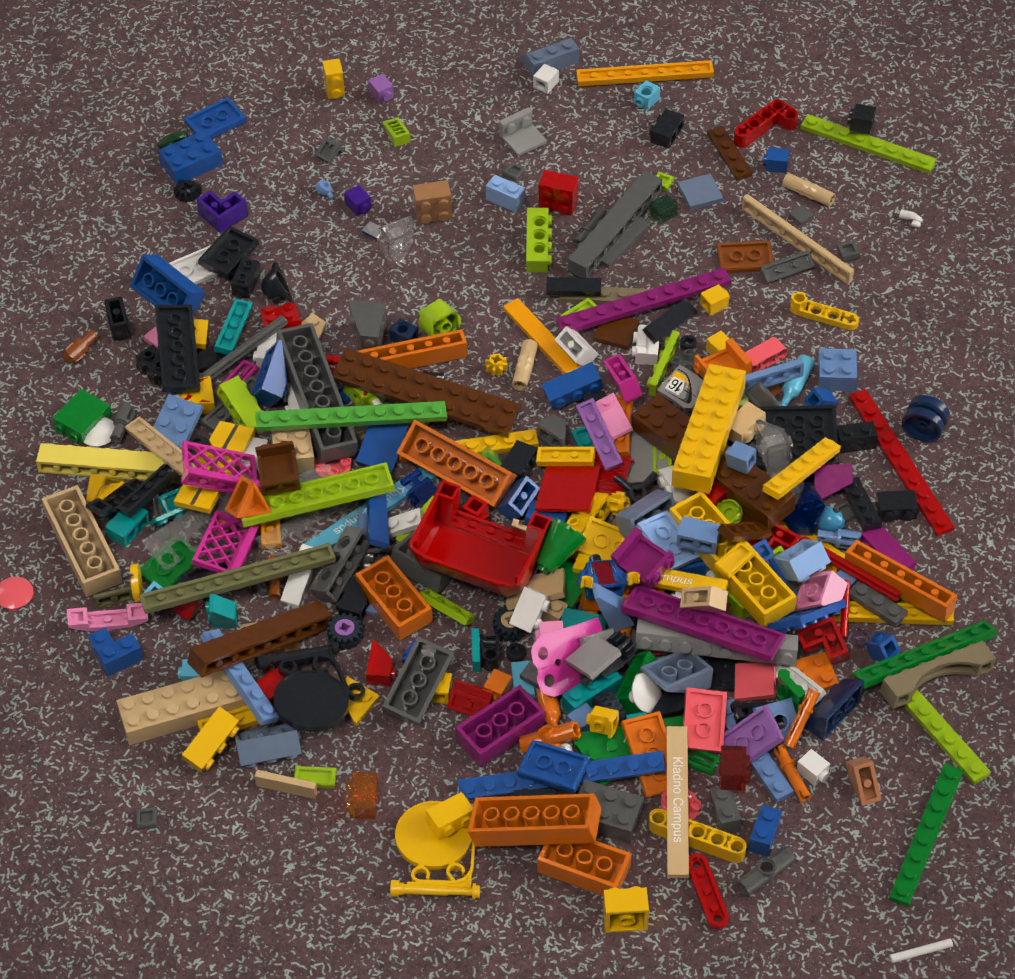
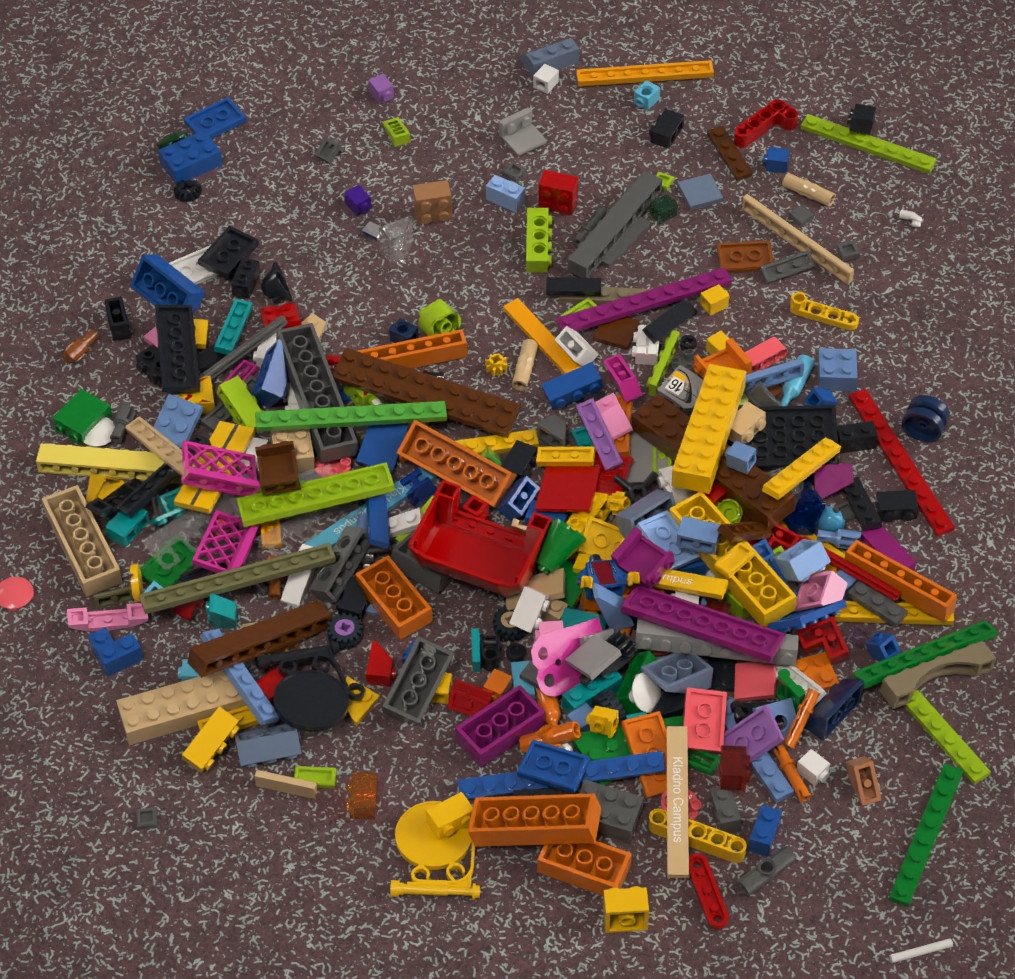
(222, 212): dark purple brick -> none
(247, 500): orange slope -> none
(323, 187): medium blue piece -> none
(333, 78): yellow brick -> none
(368, 323): dark grey slope -> none
(448, 607): lime tile -> none
(704, 599): tan slope -> none
(773, 445): clear slope -> none
(845, 611): red bar -> none

